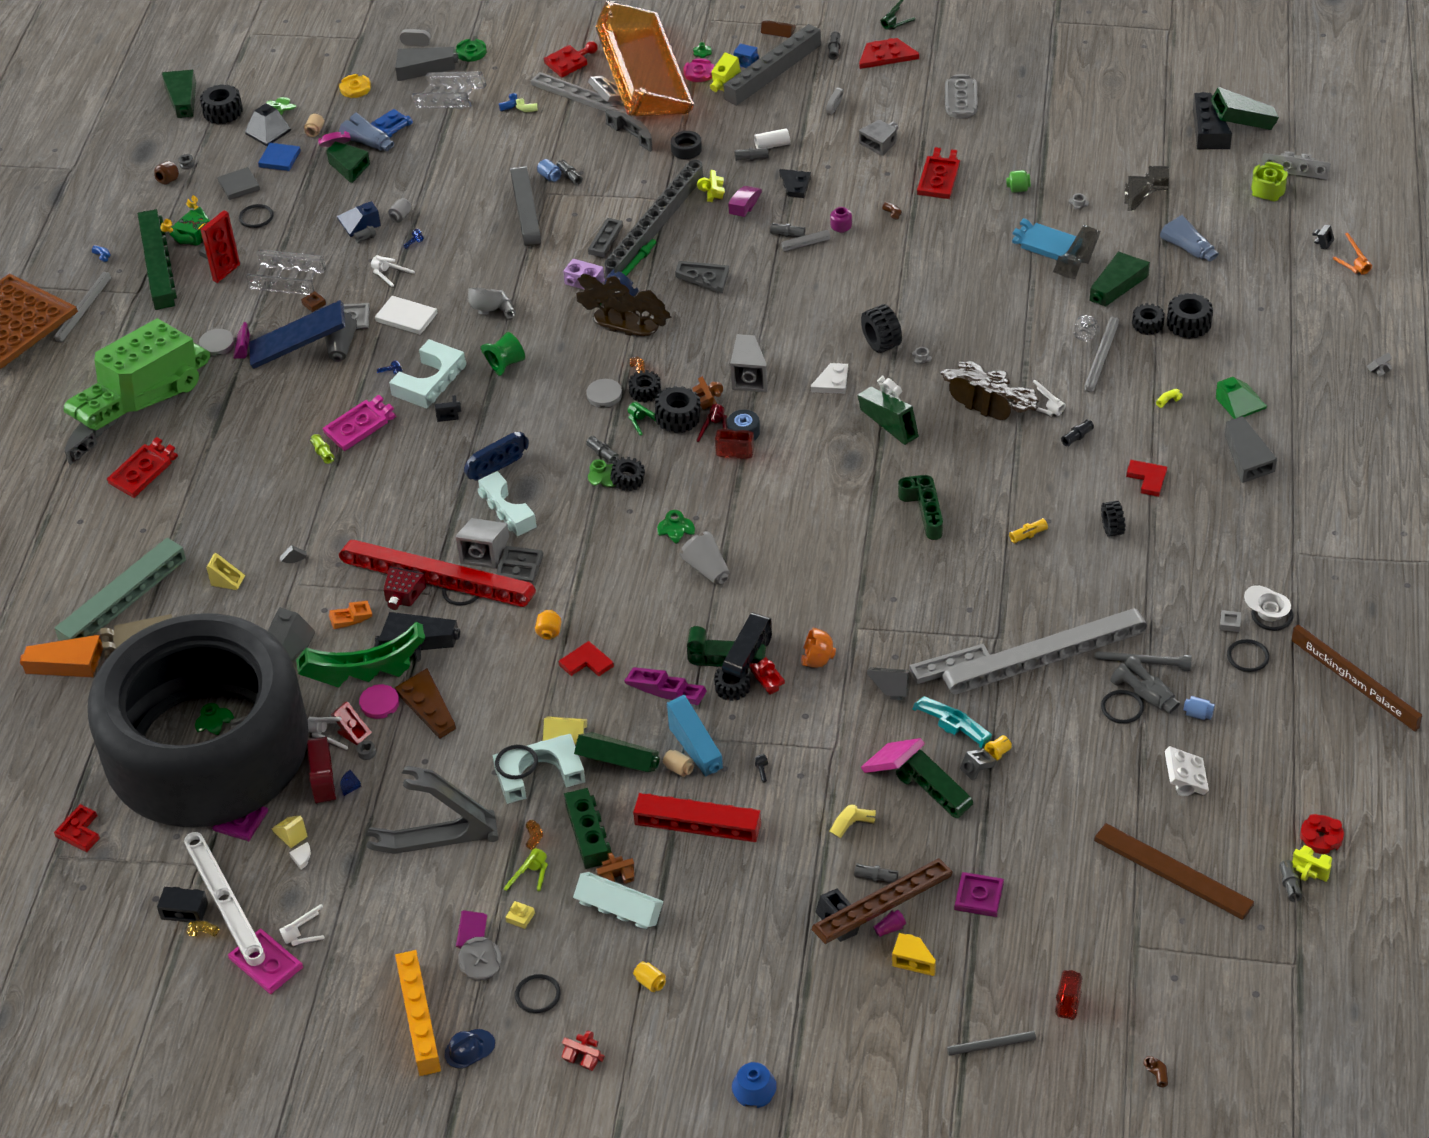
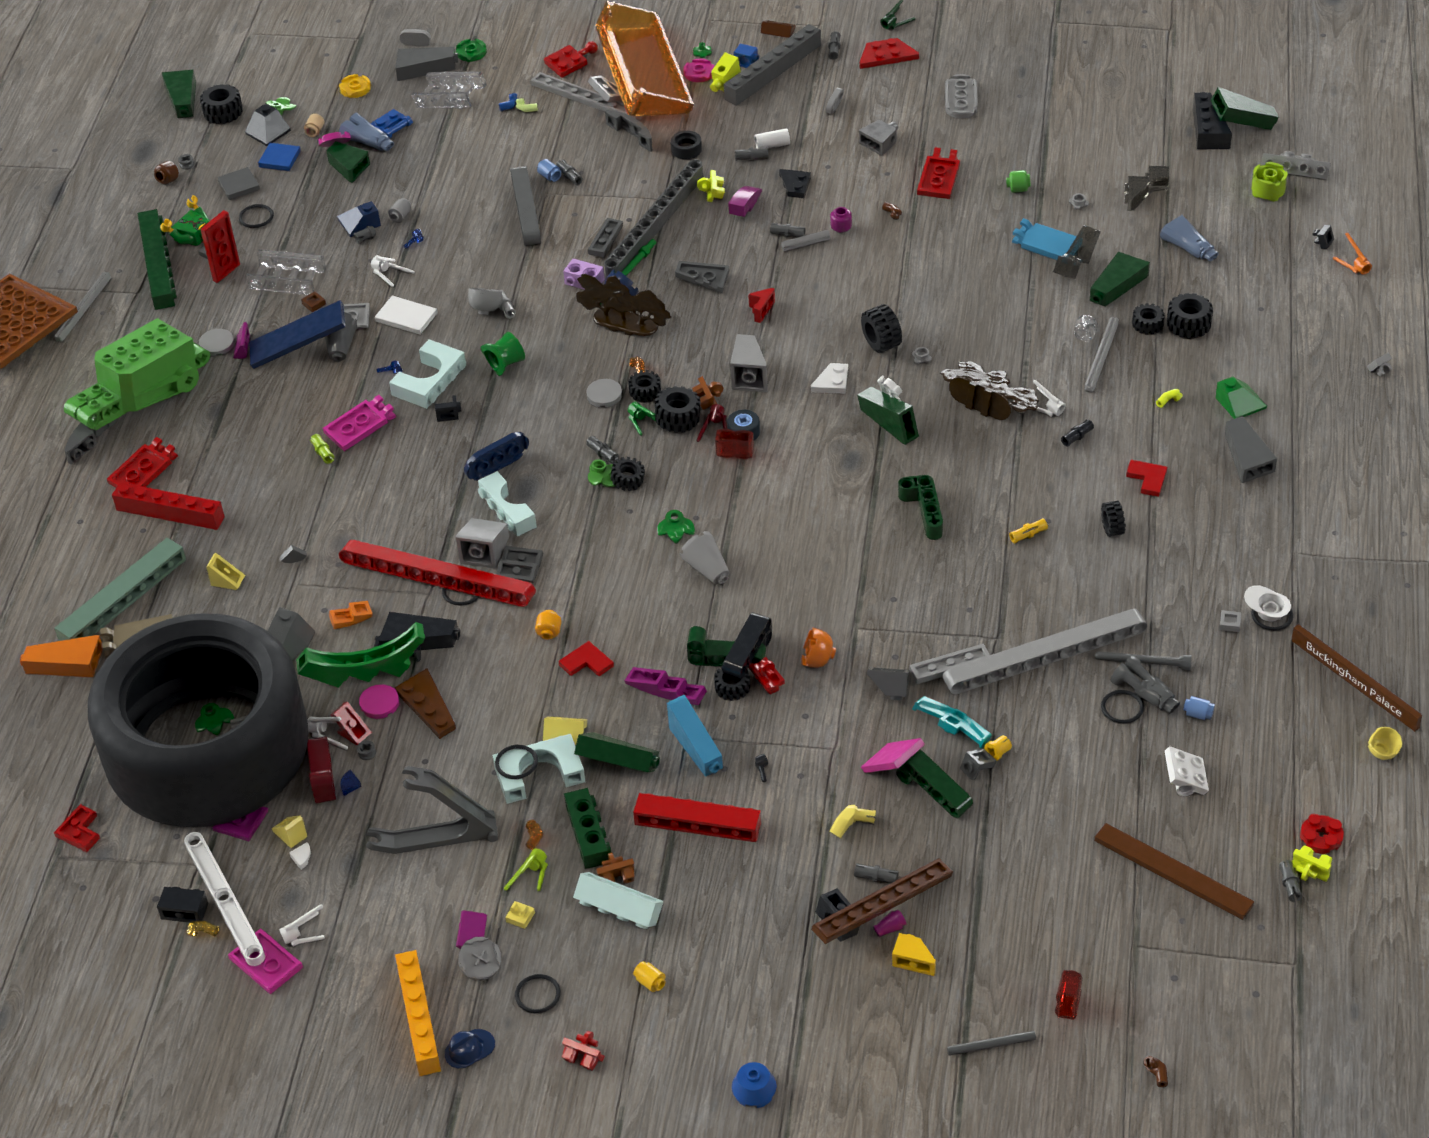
(103, 252): blue arm -> none
(168, 506): none -> red brick
(403, 587): dark red torso -> none
(678, 763): tan brick -> none
(761, 303): none -> red slope
(979, 894): magenta tile -> none
(1243, 668): black tyre -> none
(1385, 743): none -> light yellow hair

